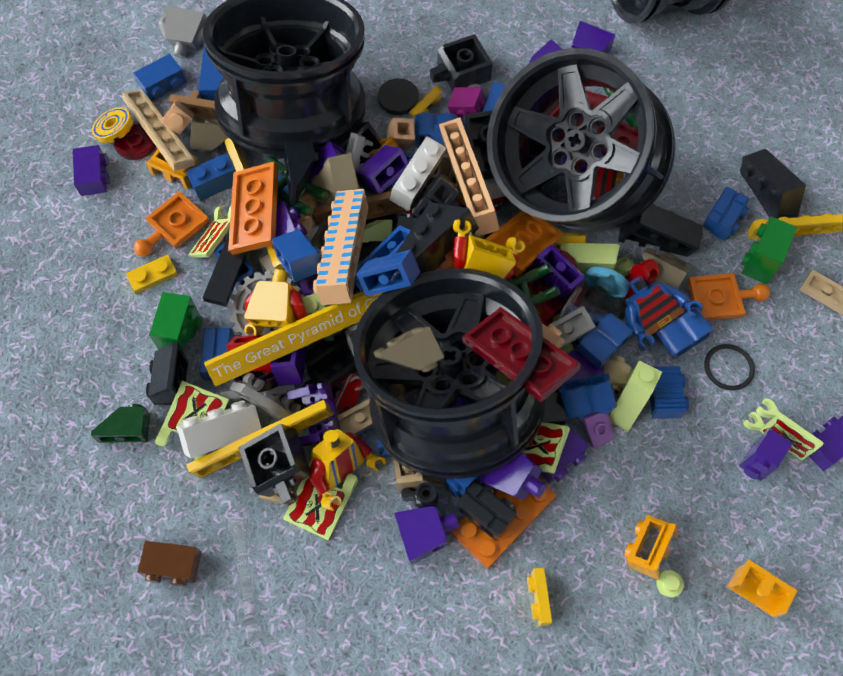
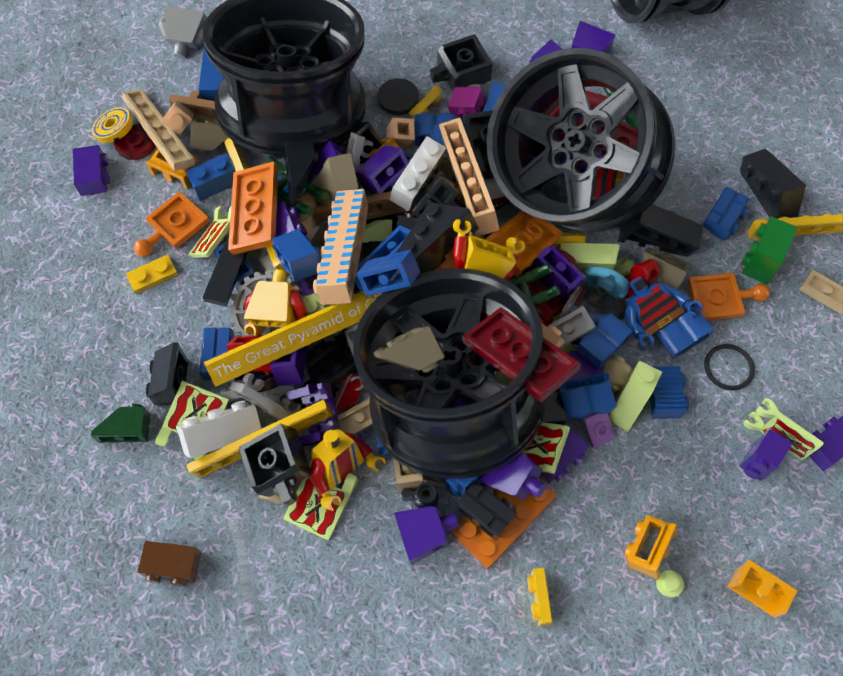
(160, 77): blue brick -> none
(175, 320): green slope -> none

